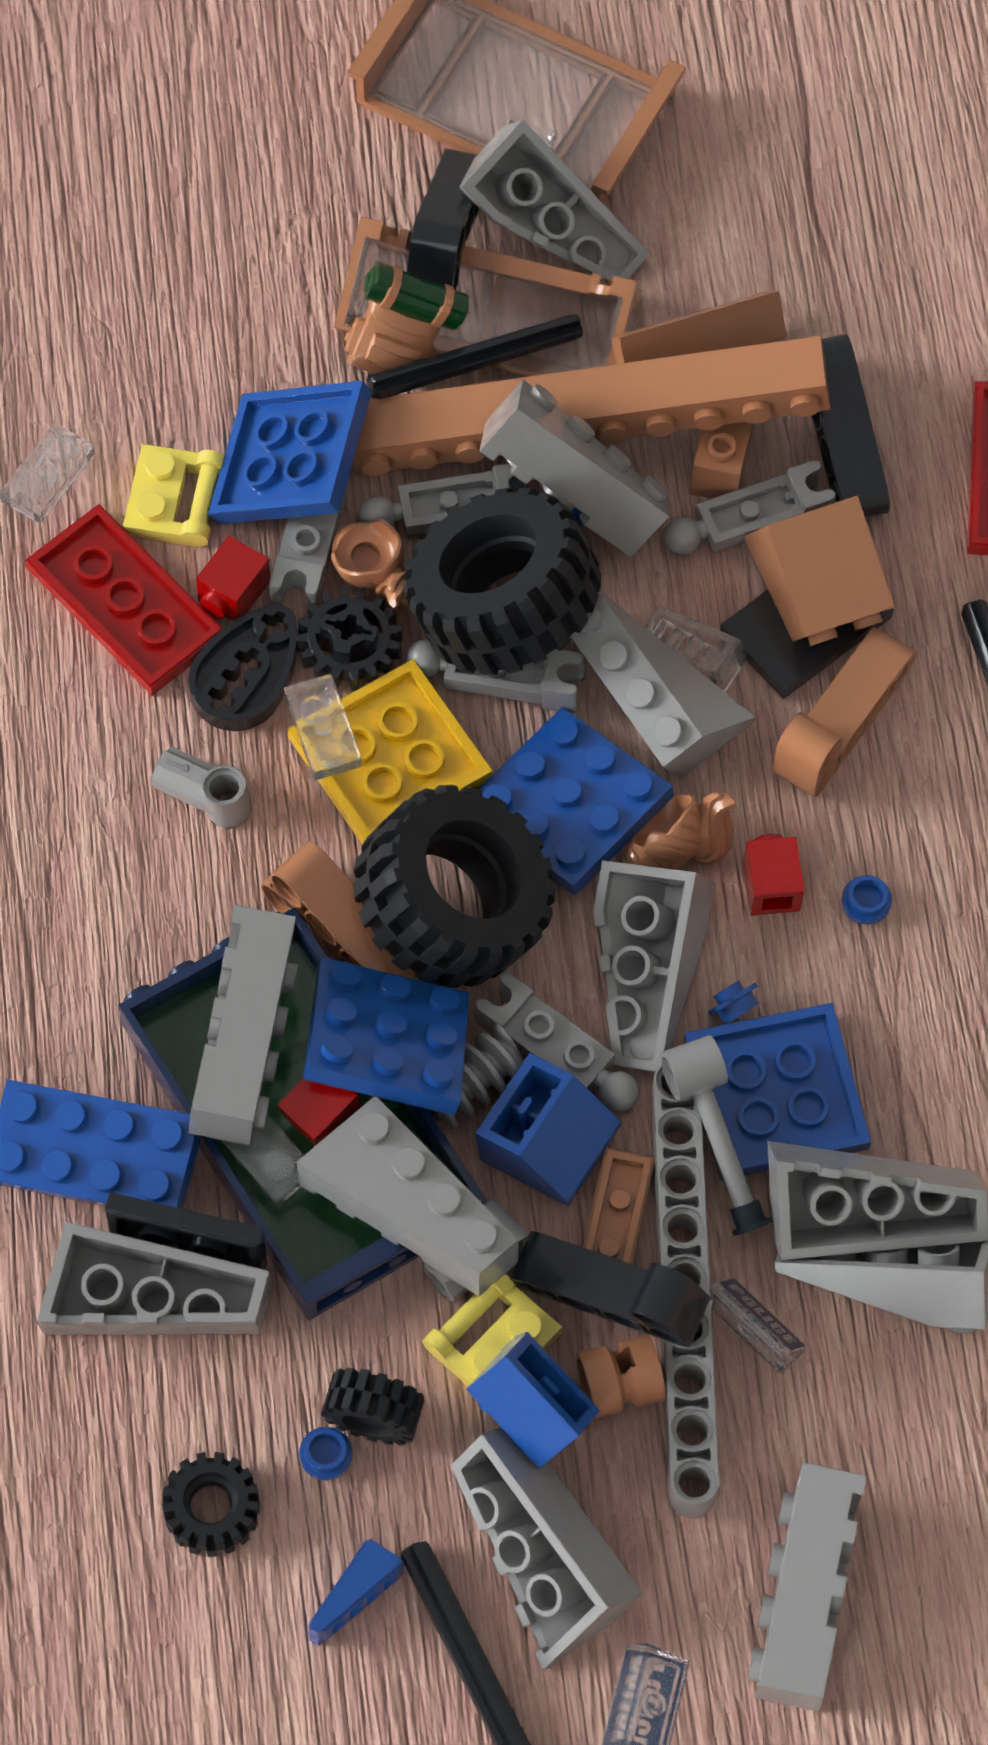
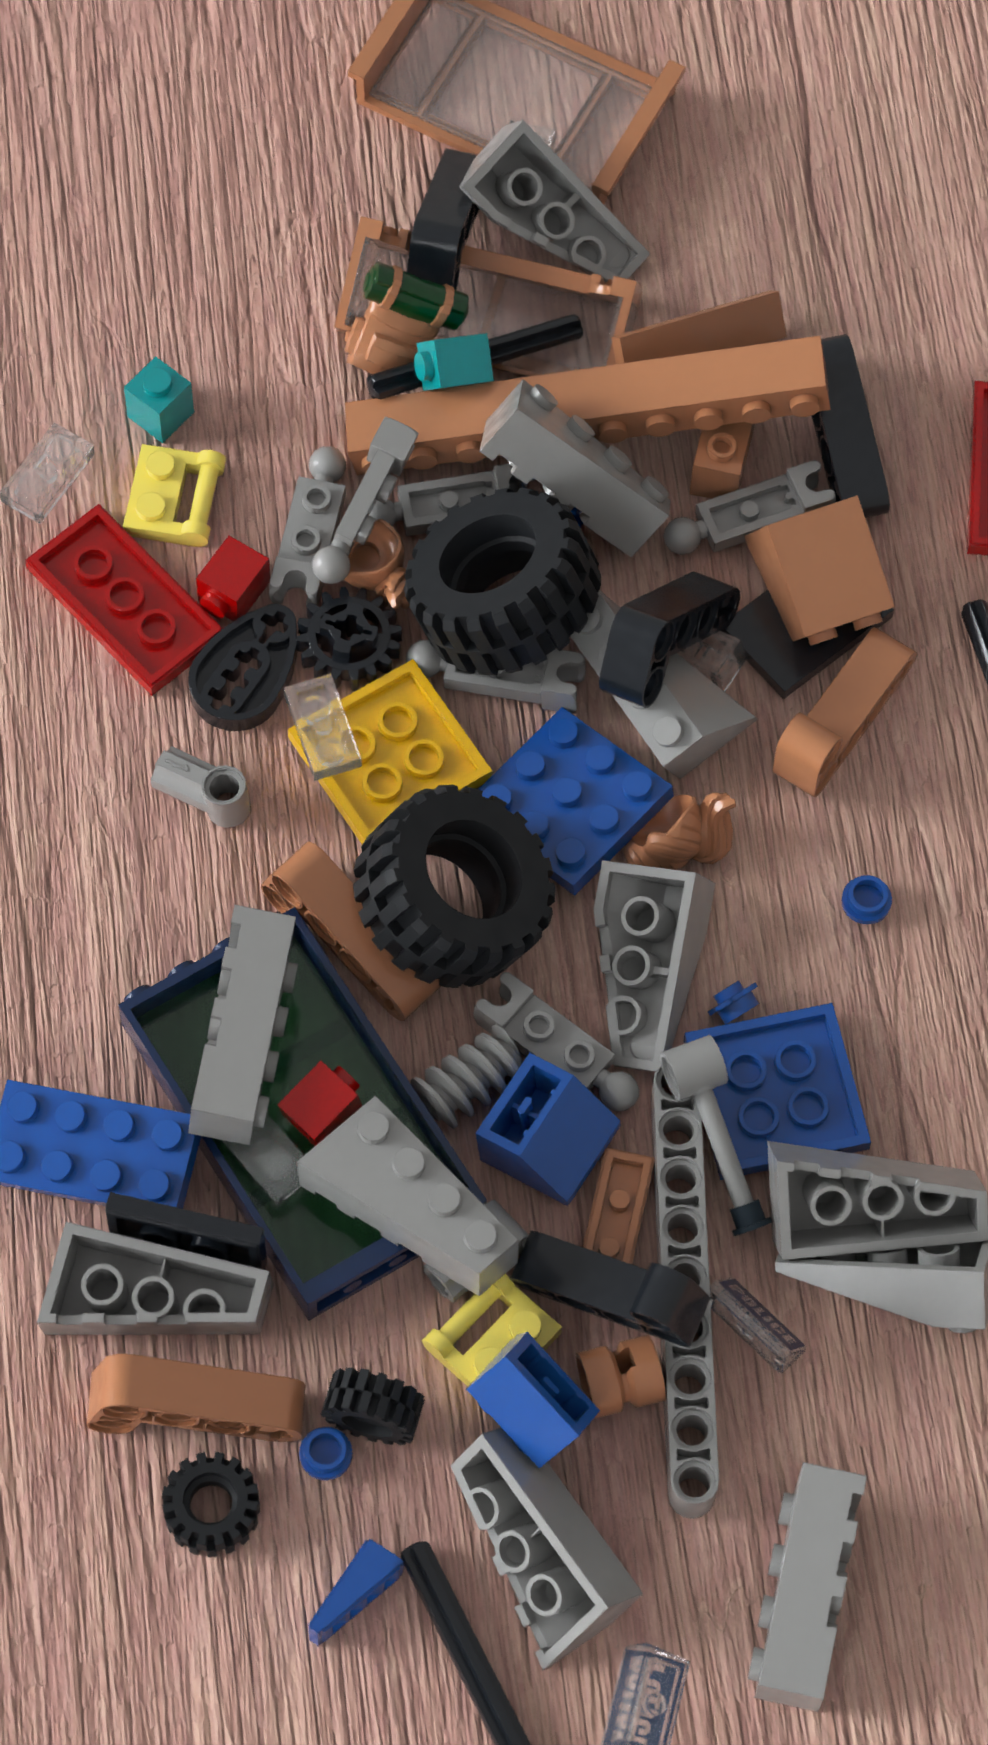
(159, 399): none -> teal brick
(193, 1397): none -> nougat beam
(290, 453): blue plate -> none
(387, 455): none -> light grey plate
(387, 1036): blue plate -> none
(453, 362): none -> teal brick
(659, 627): none -> black beam
(773, 875): red brick -> none

